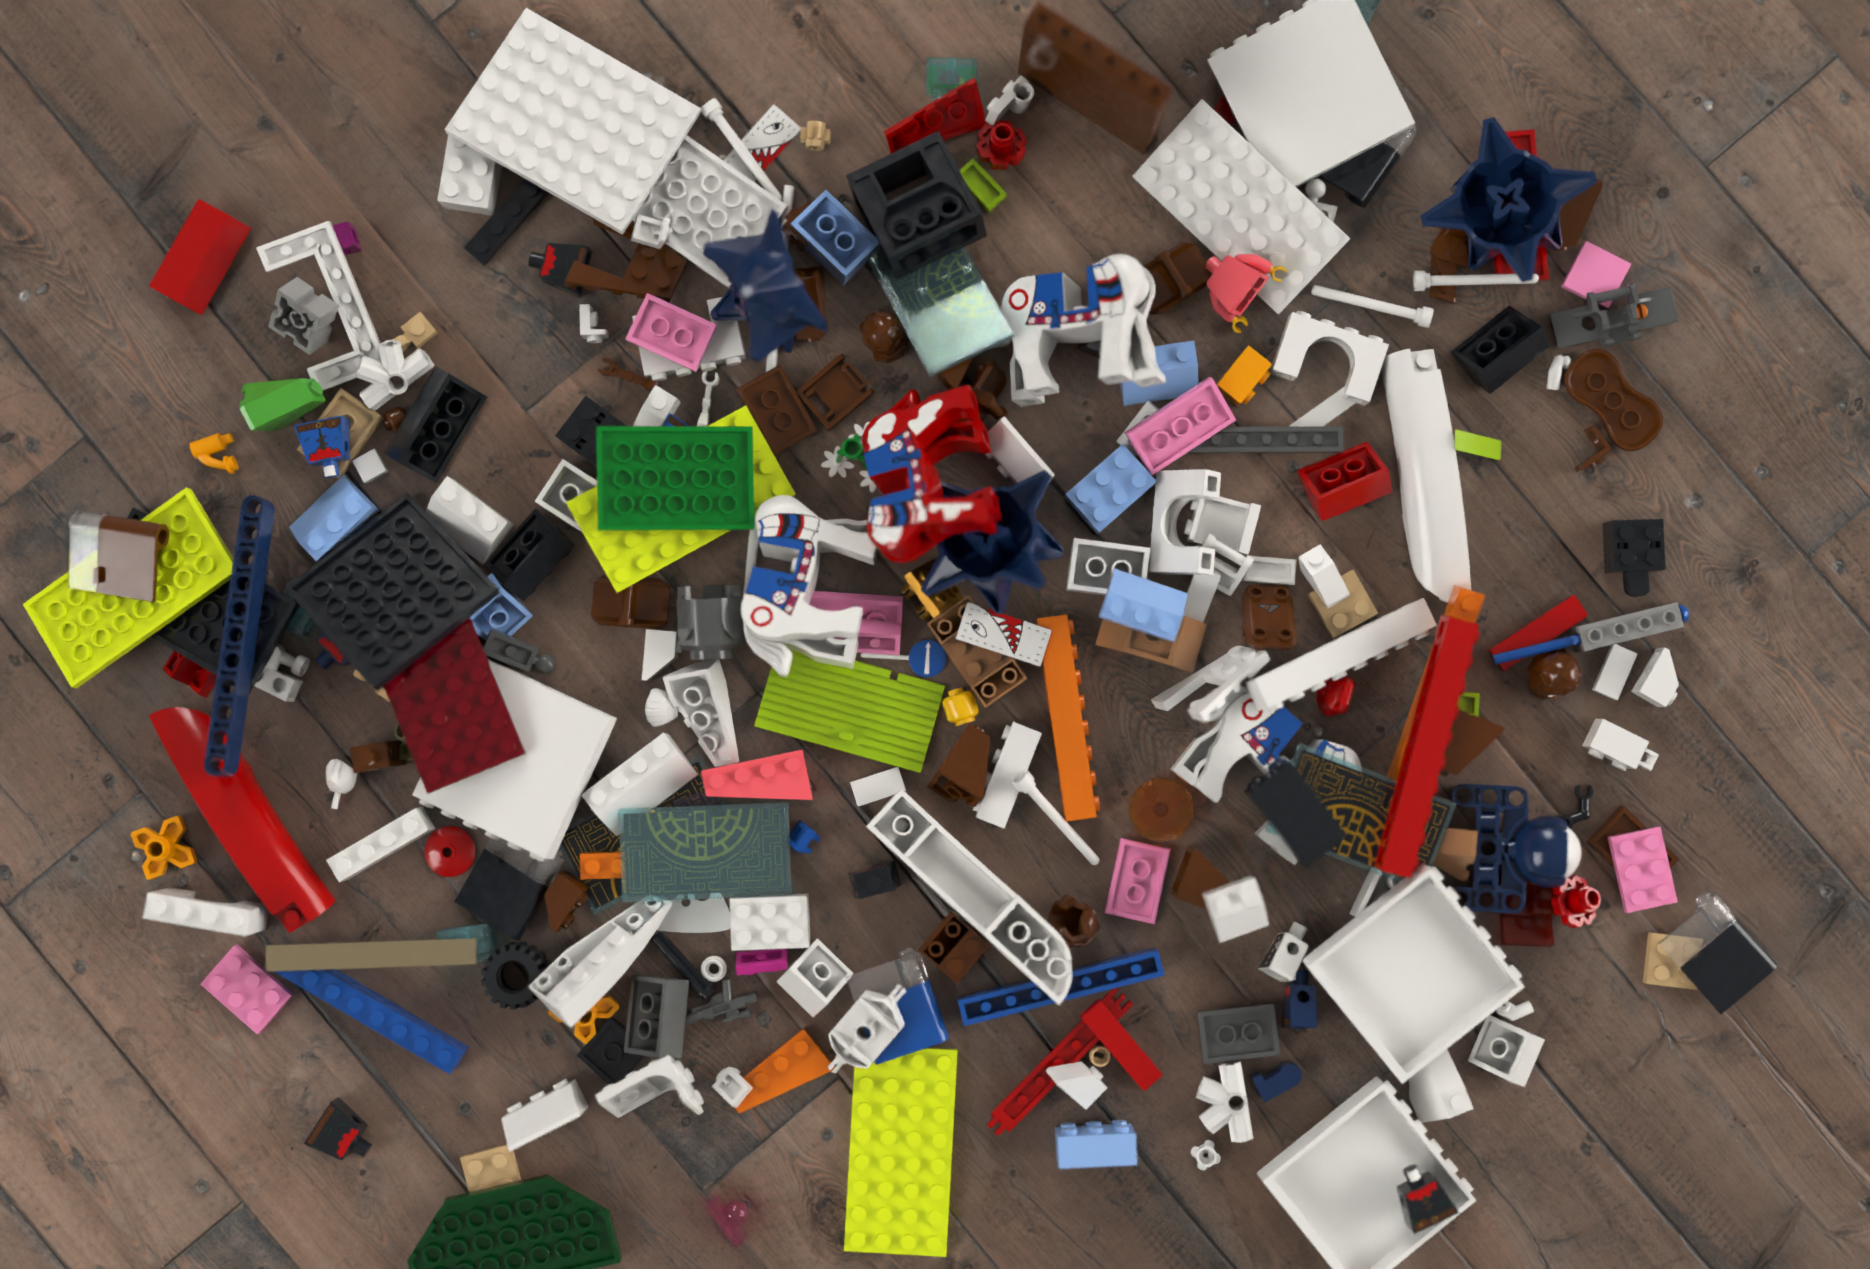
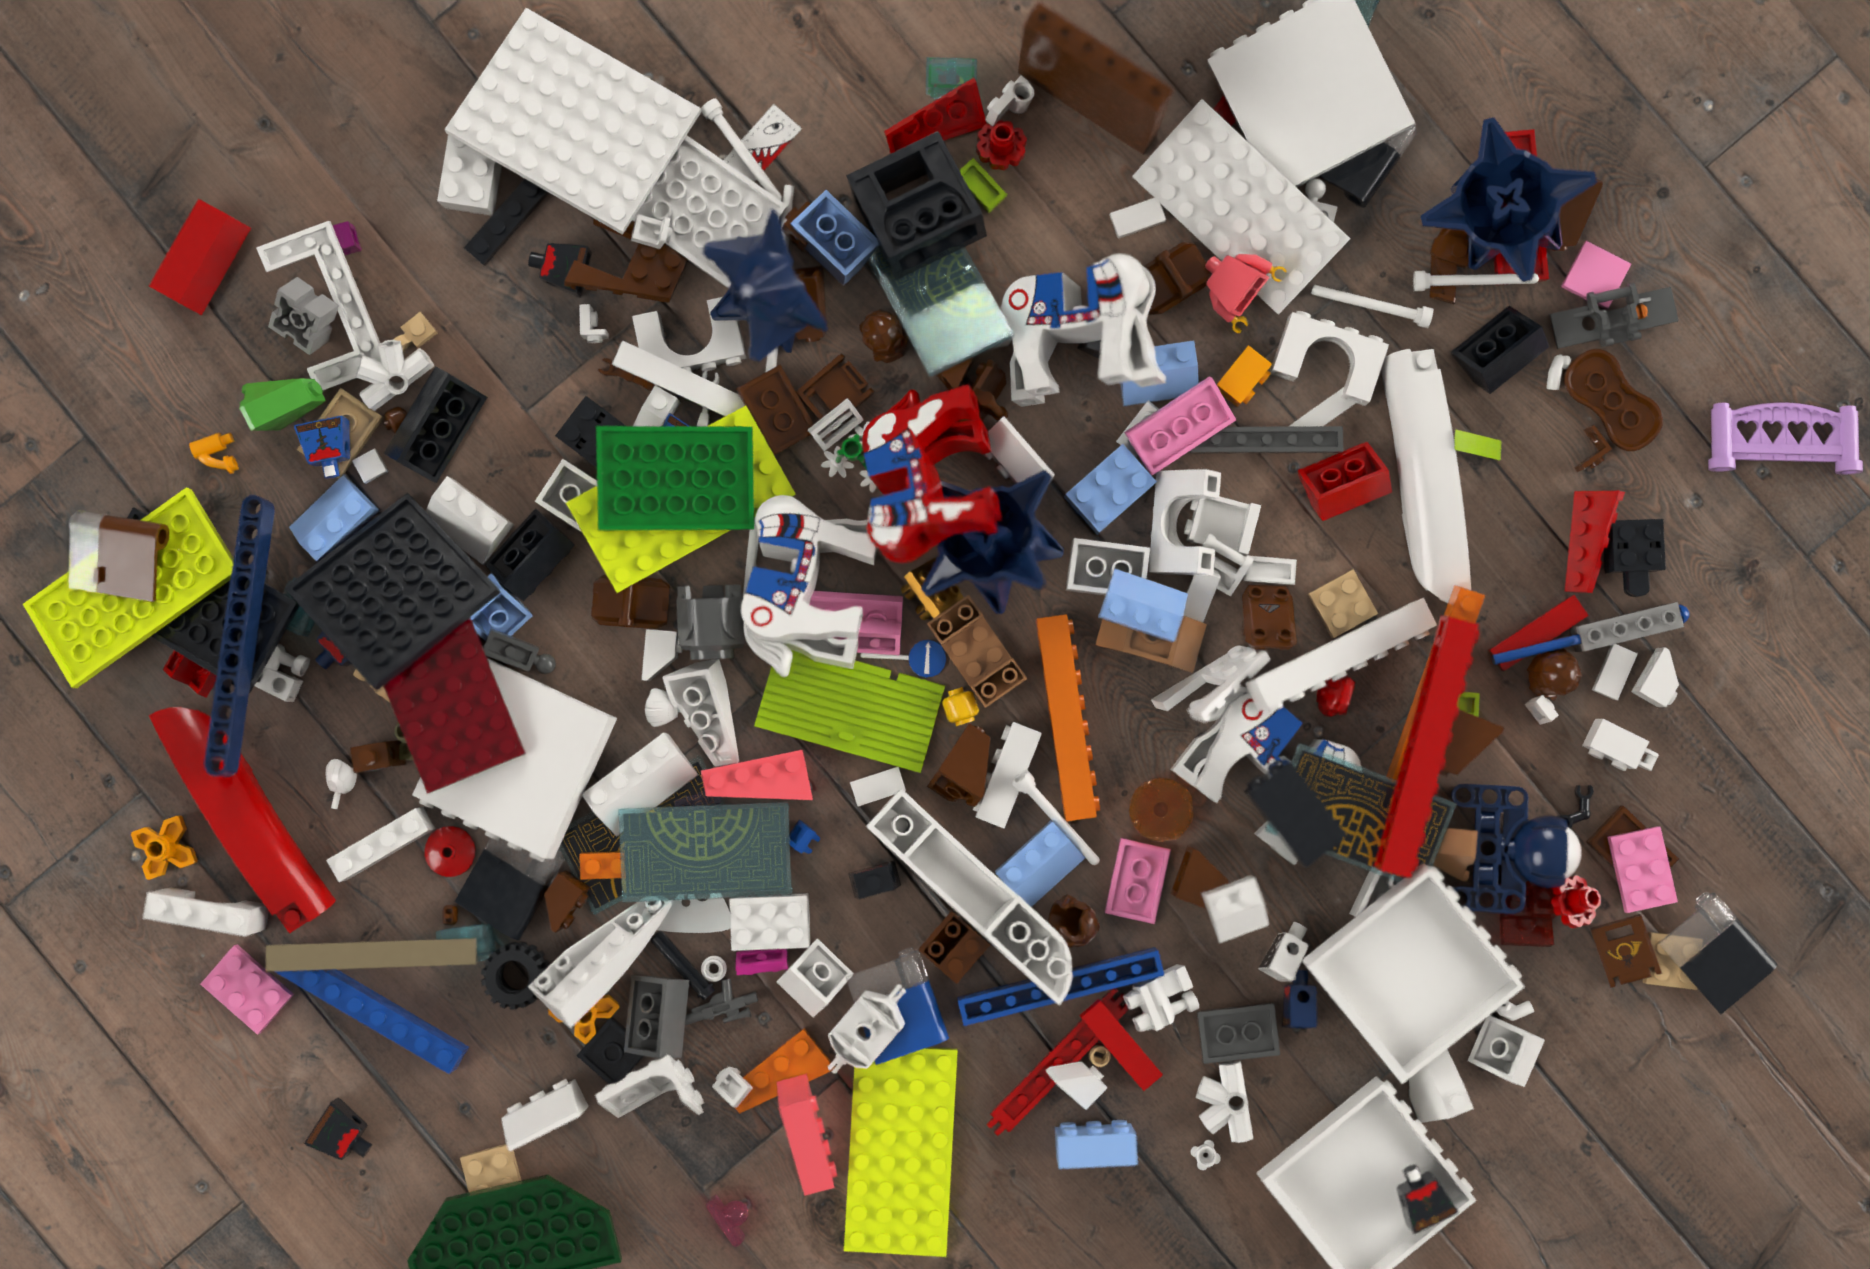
(449, 915): none -> reddish brown rock
(671, 332): bright pink plate -> none
(676, 379): none -> white tile
(805, 1134): none -> coral wedge
(815, 135): tan gear -> none
(827, 419): none -> white tile
(1003, 634): white sticker -> none
(1040, 864): none -> light blue slope
(1137, 217): none -> white tile
(1154, 1001): none -> white hips
(1278, 1081): dark blue leg -> none
(1323, 576): white slope -> none
(1541, 709): none -> white plate
(1590, 527): none -> red wing
(1628, 955): none -> reddish brown container
(1730, 445): none -> lavender piece

